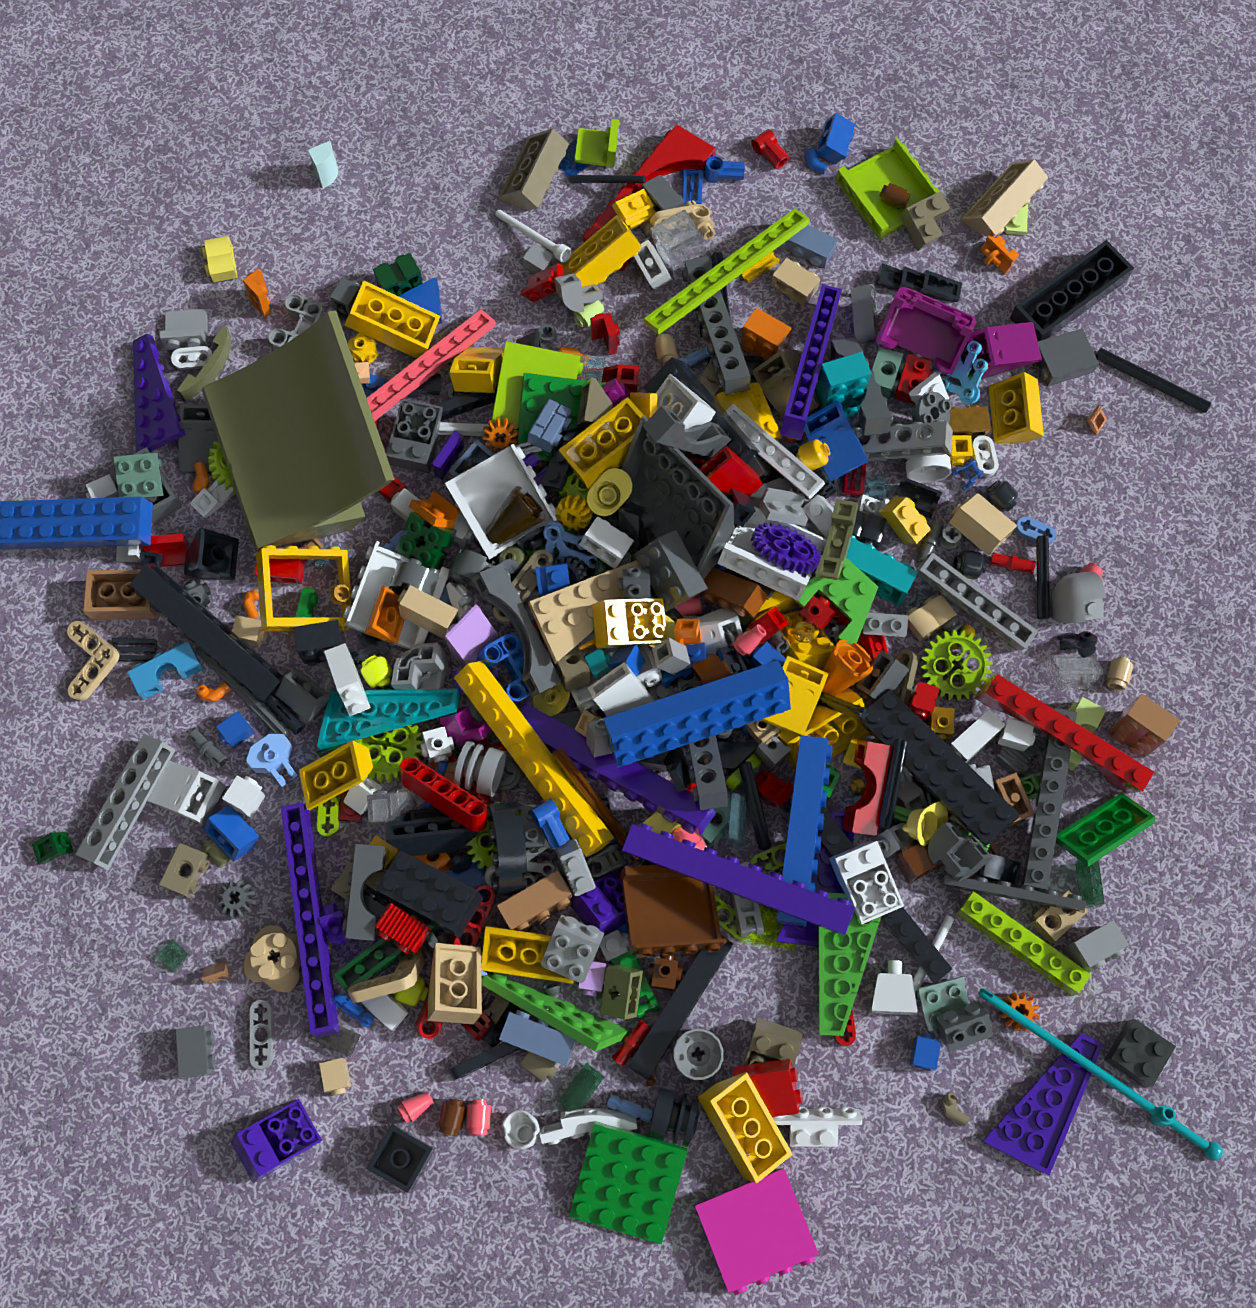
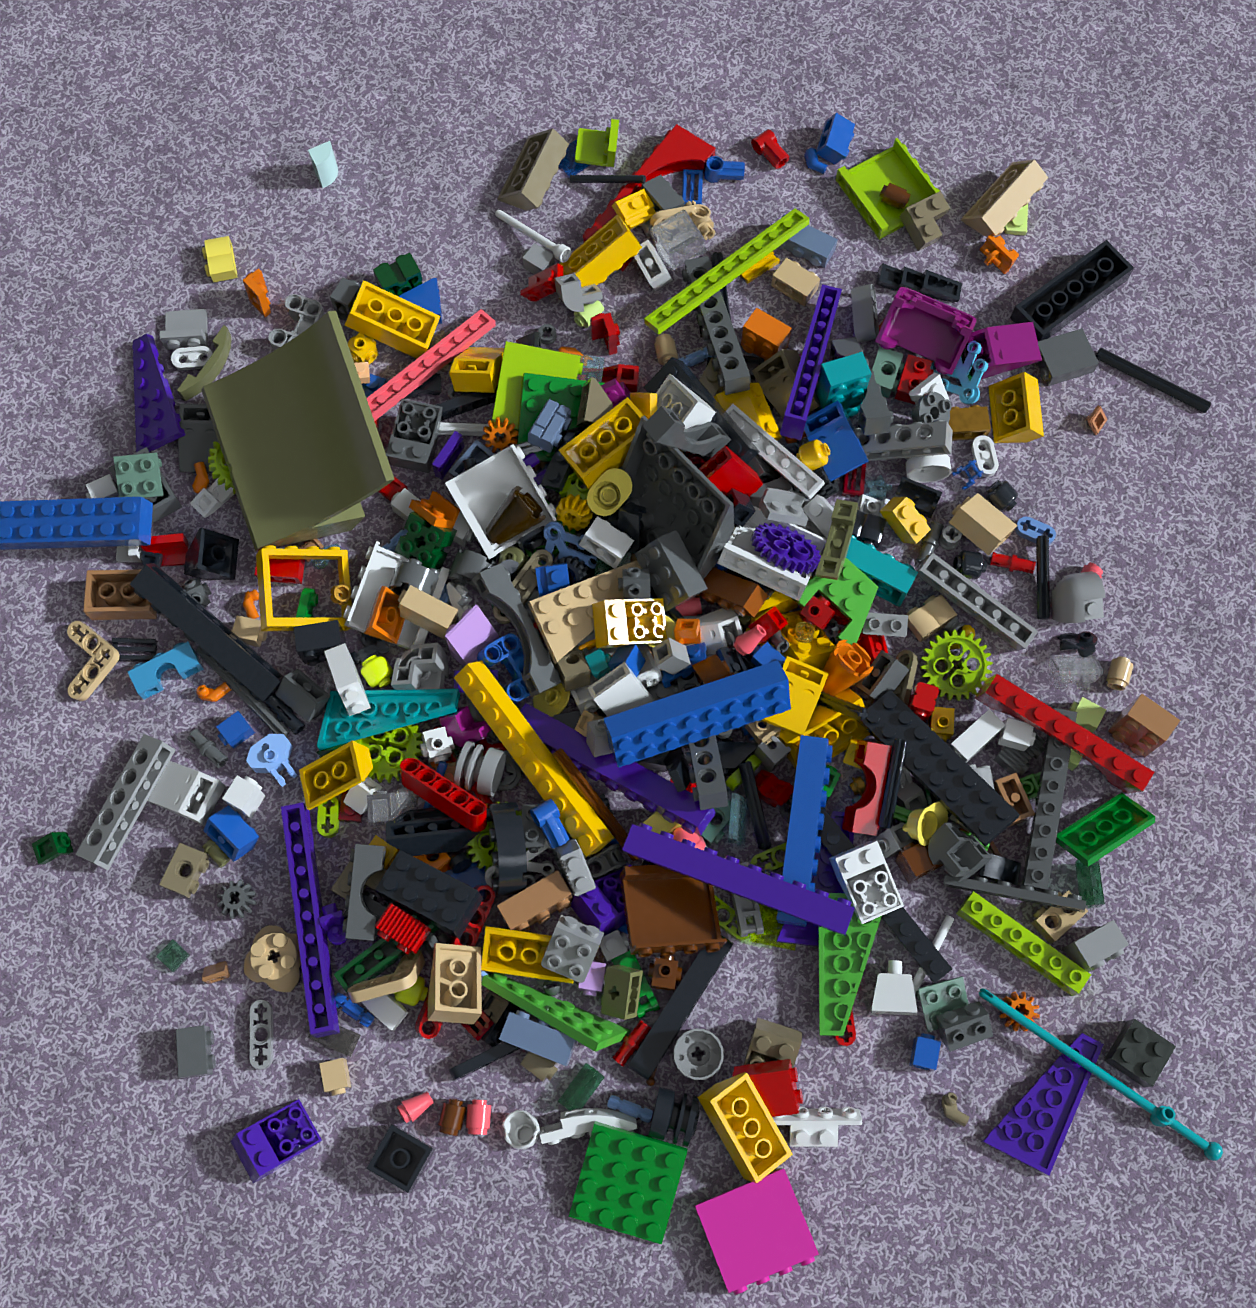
(961, 450): yellow brick -> none

